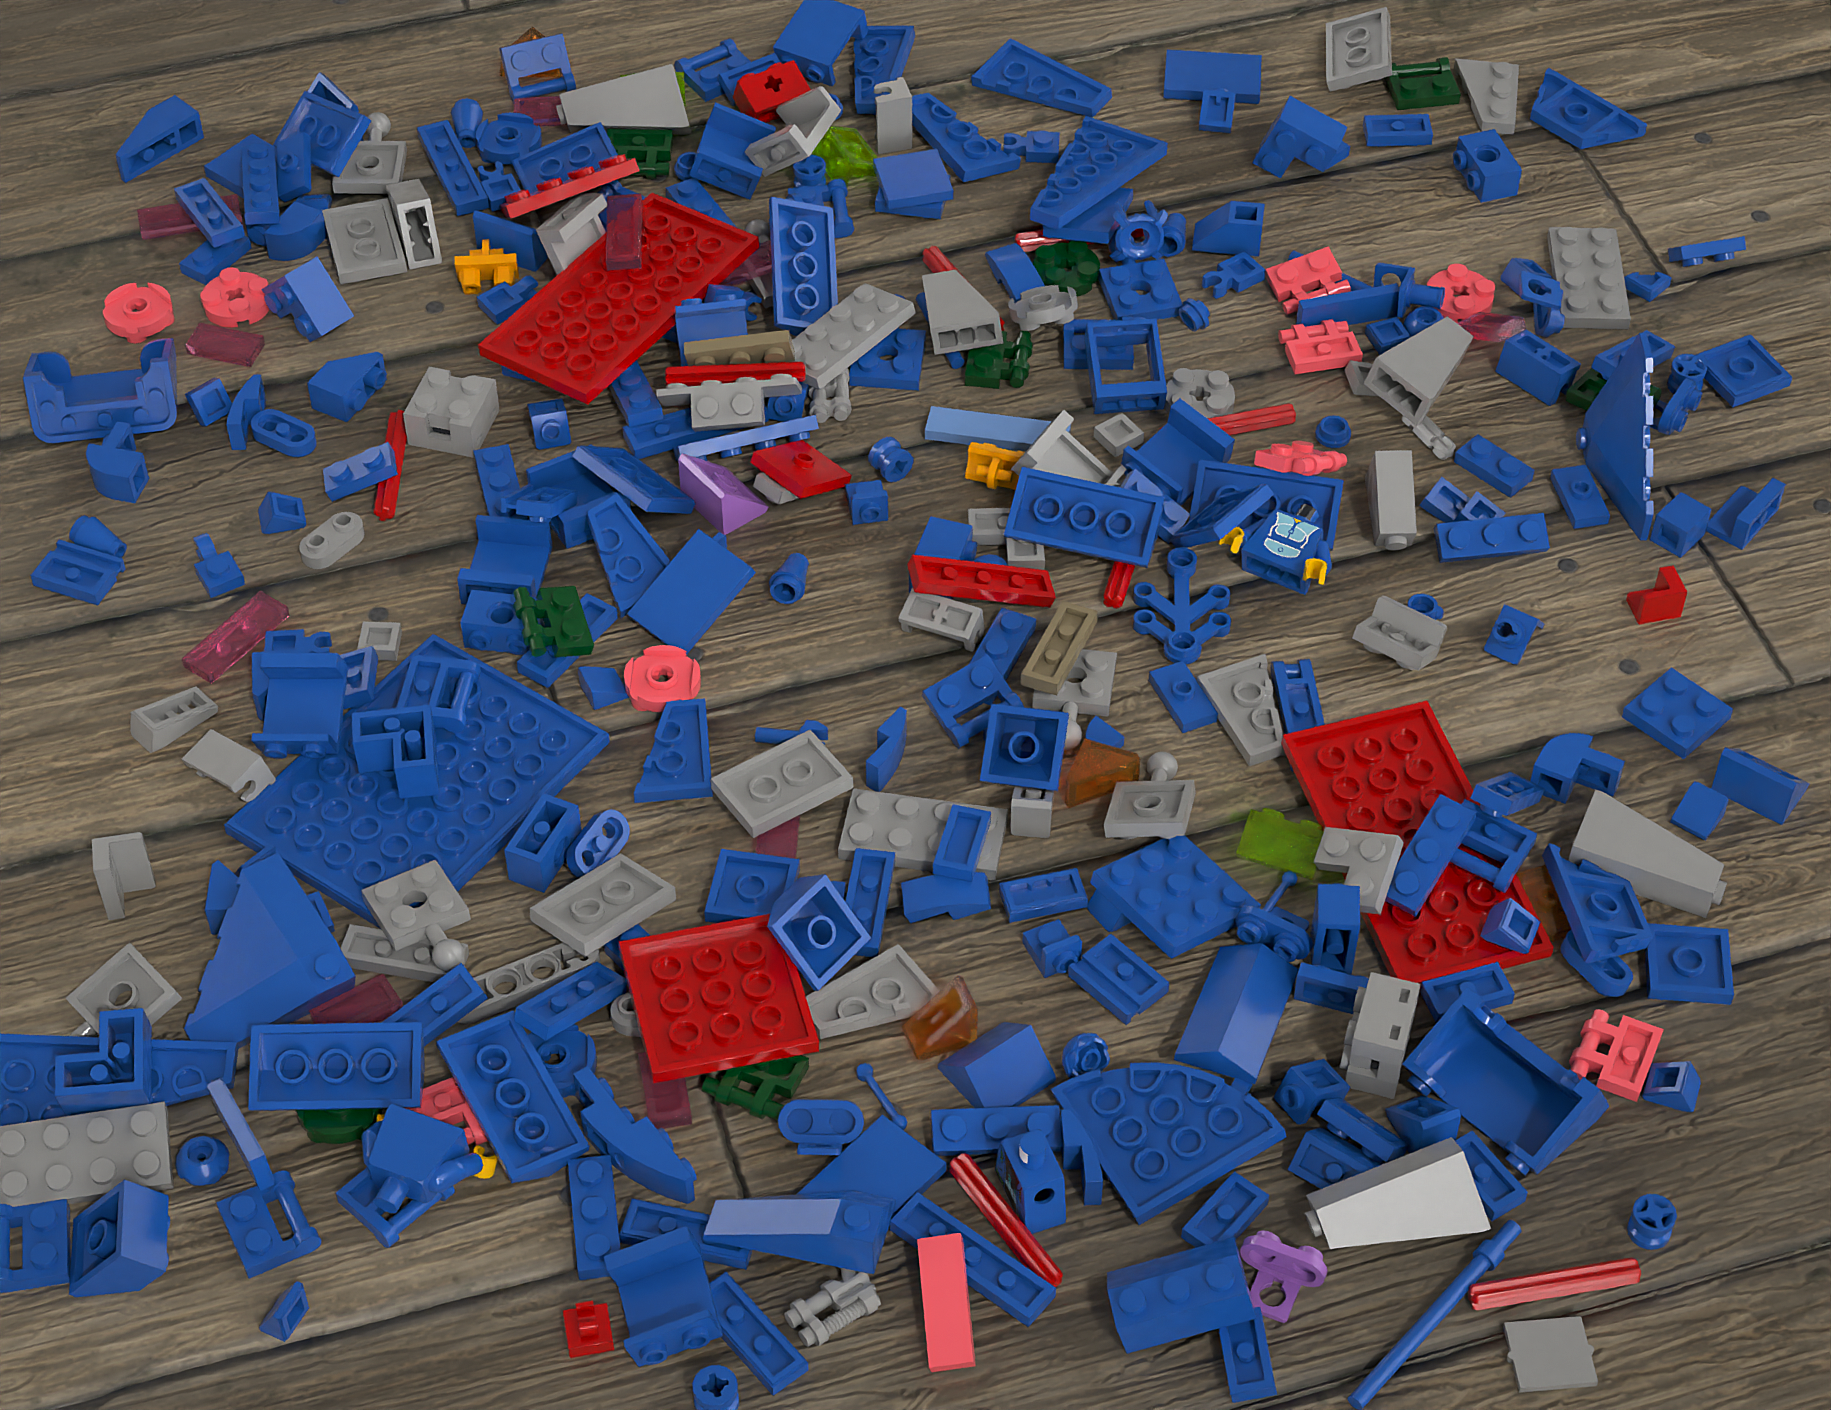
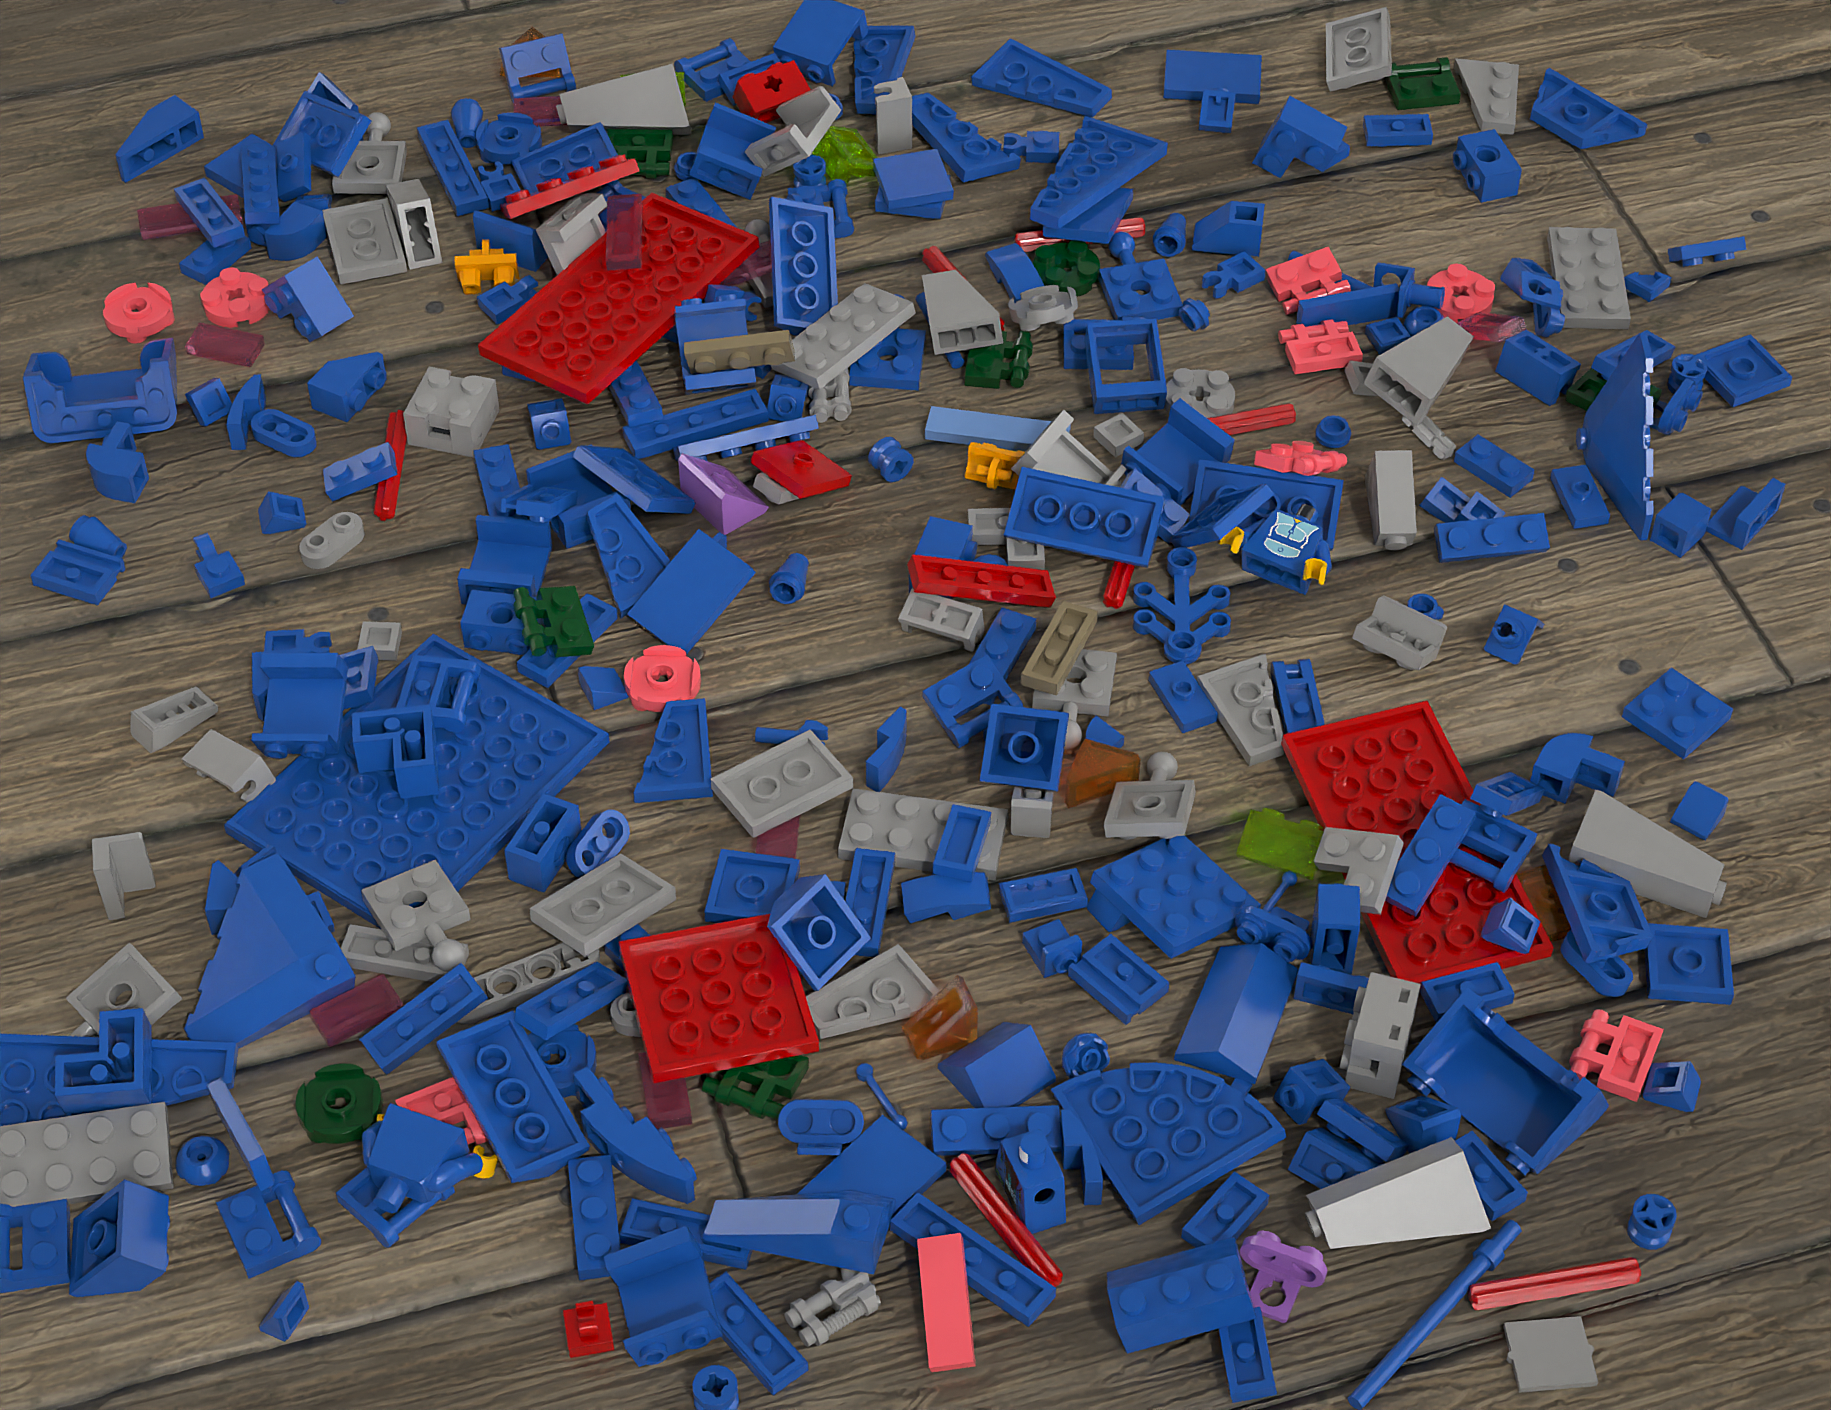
(235, 637): clear pink tile -> none
(336, 1066): blue slope -> none
(728, 404): light grey bracket -> none
(729, 373): red axle -> none
(867, 502): blue bracket -> none
(1151, 228): blue piece -> none
(1662, 601): red panel -> none
(1758, 784): blue slope -> none

